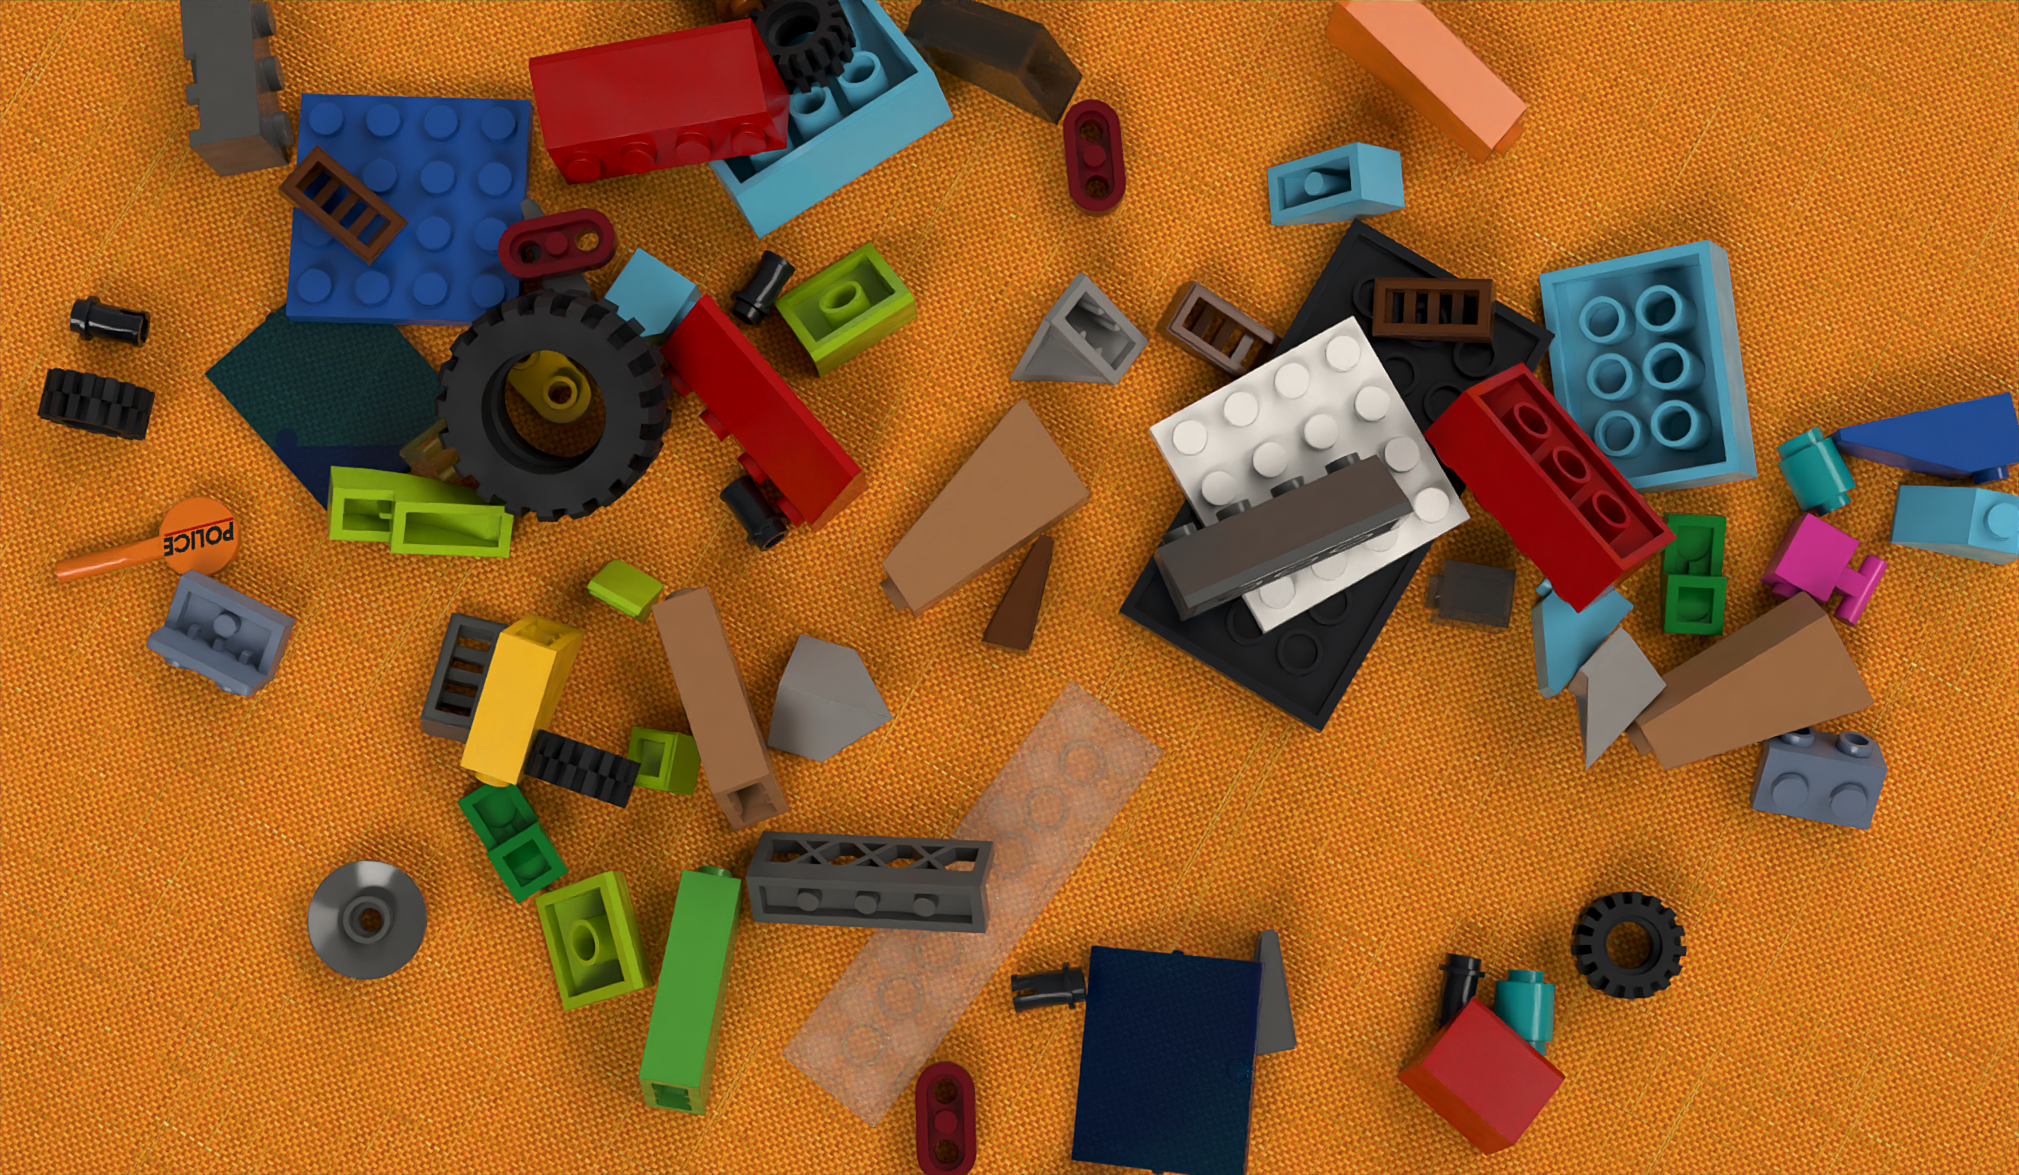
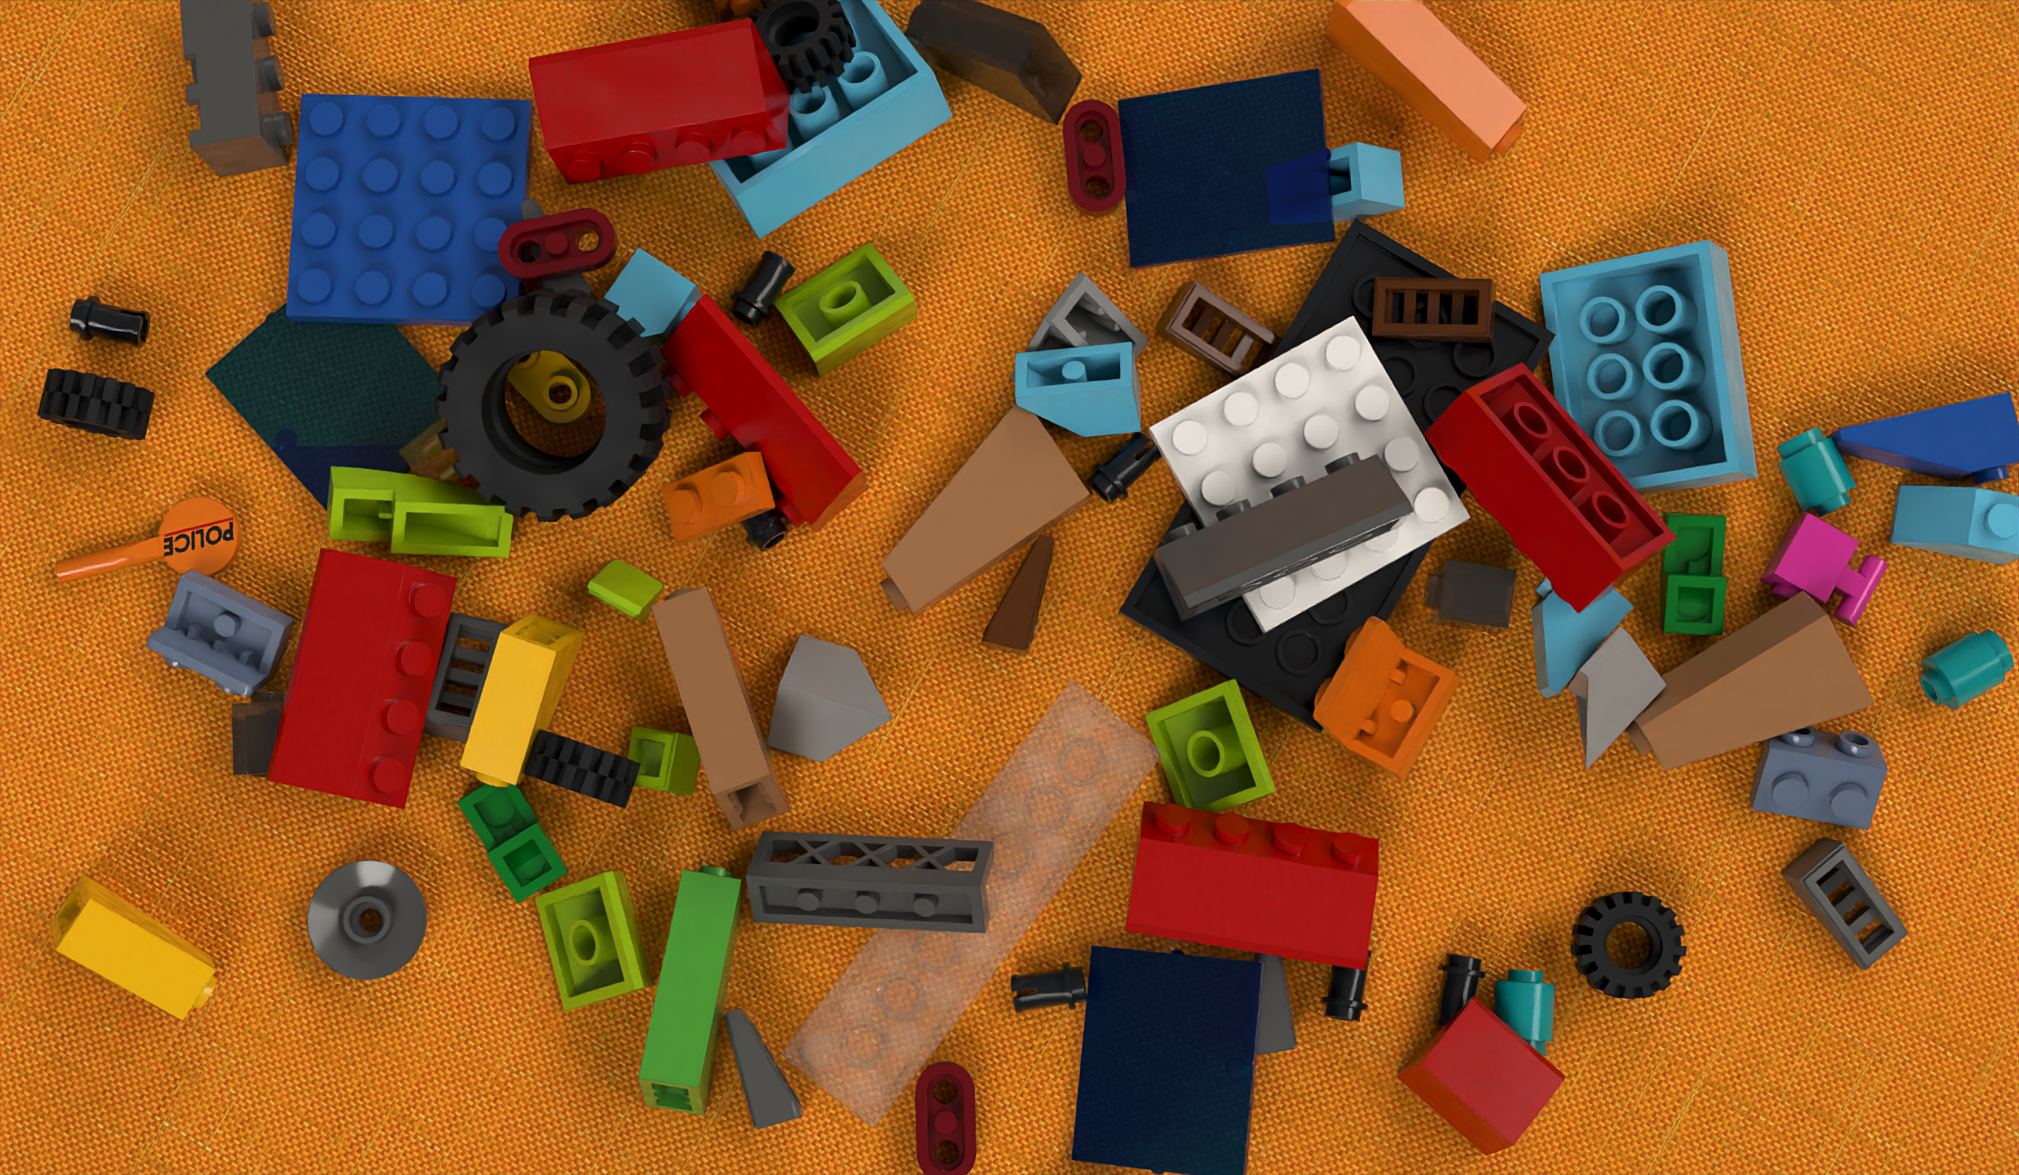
(132, 949): none -> yellow slope
(255, 732): none -> clear smoke brick
(308, 171): reddish brown slope -> none
(362, 678): none -> red slope
(718, 497): none -> orange plate
(764, 1084): none -> dark grey slope
(1082, 388): none -> medium azure slope
(1122, 469): none -> black pin
(1211, 750): none -> lime slope
(1226, 169): none -> clear blue piece
(1253, 885): none -> red slope
(1346, 993): none -> black pin
(1383, 698): none -> orange bracket
(1813, 882): none -> dark grey slope
(1965, 669): none -> teal brick

